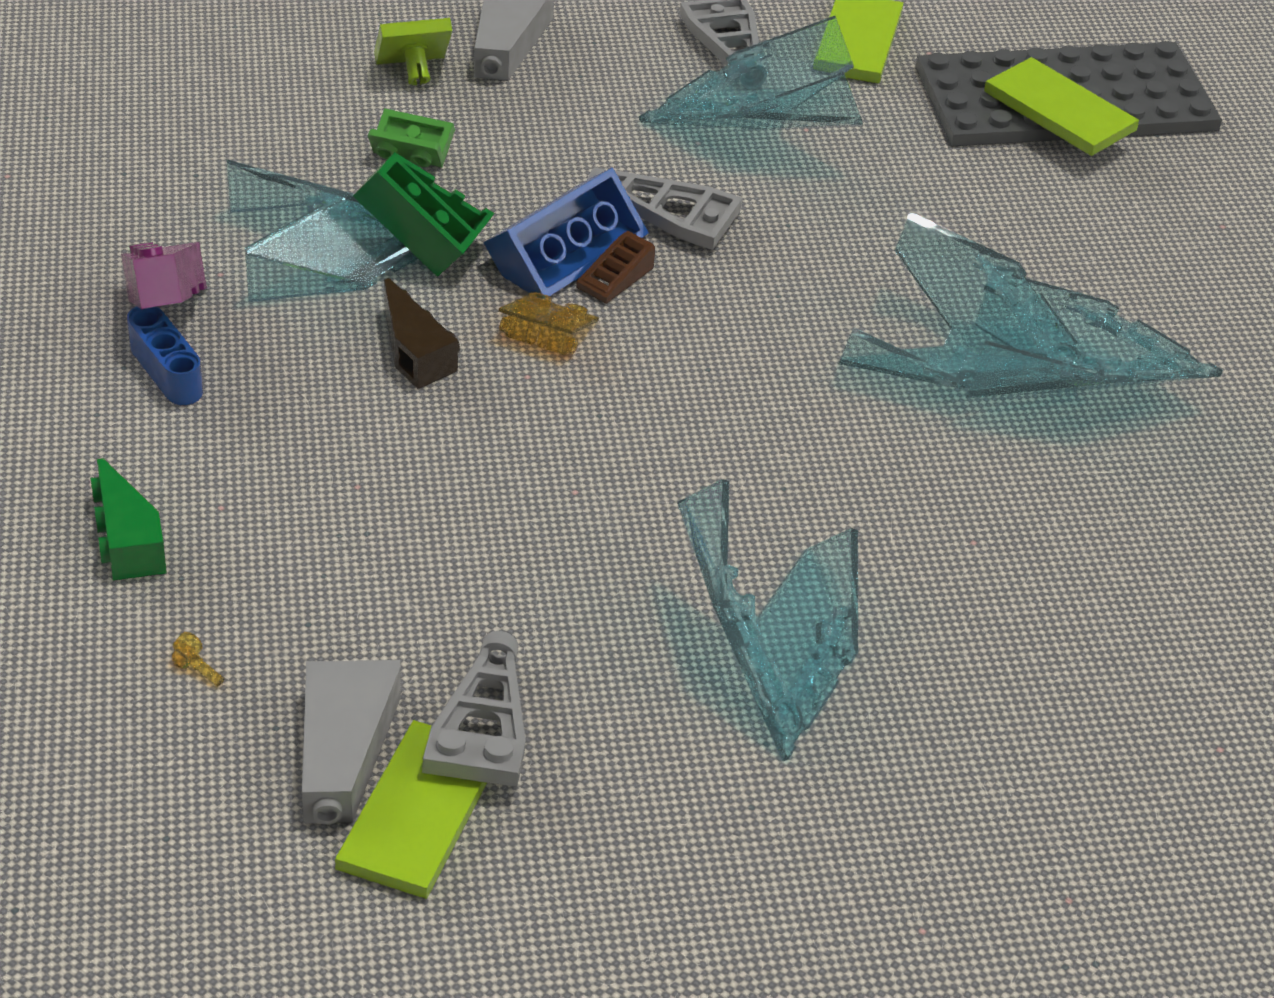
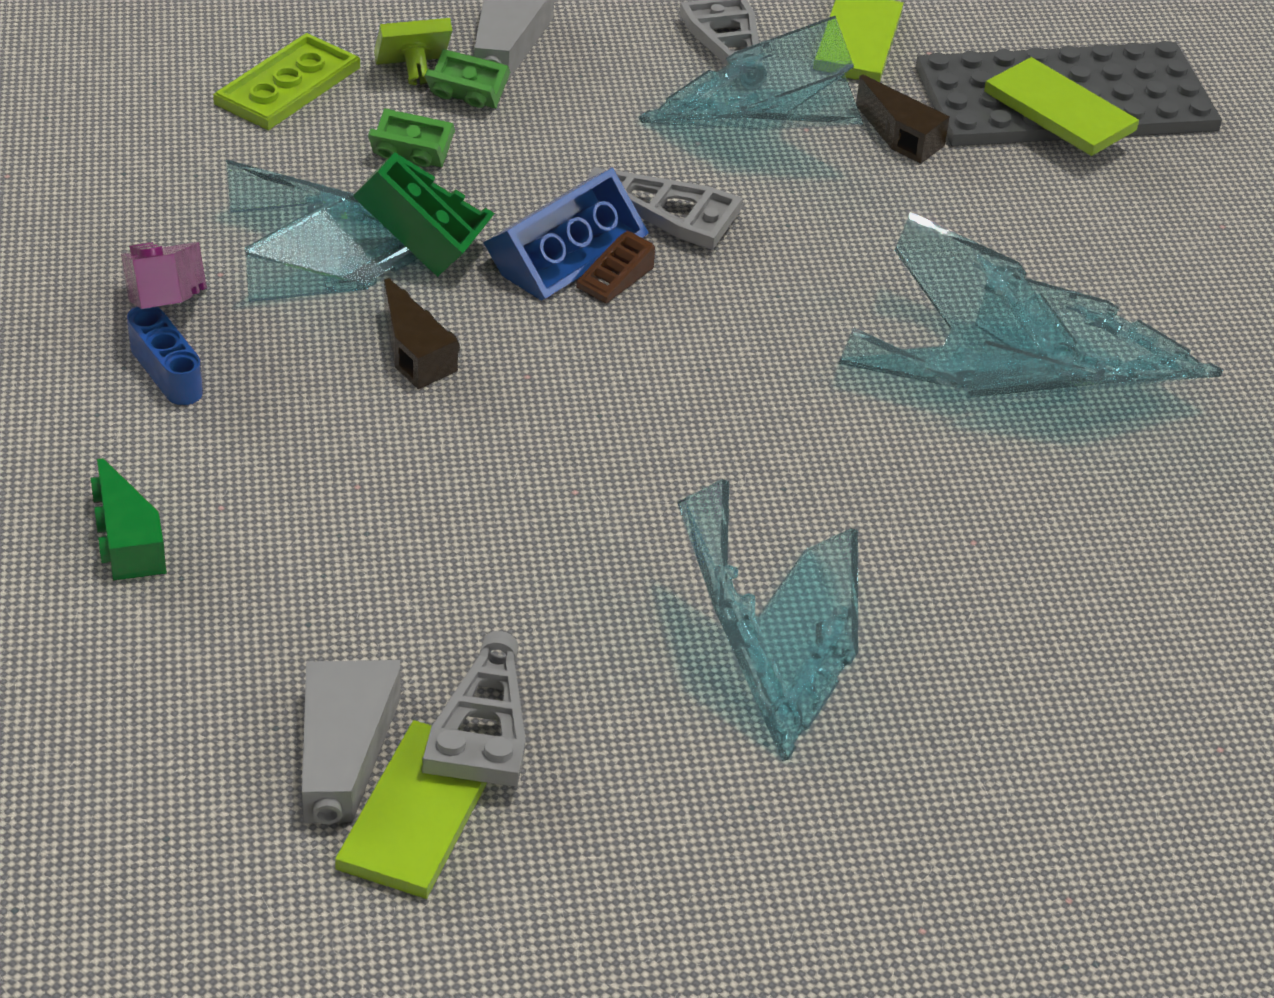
(186, 654): clear yellow hand -> none
(286, 81): none -> lime tile
(468, 79): none -> bright green bracket
(553, 320): clear yellow hinge -> none
(901, 120): none -> dark brown slope

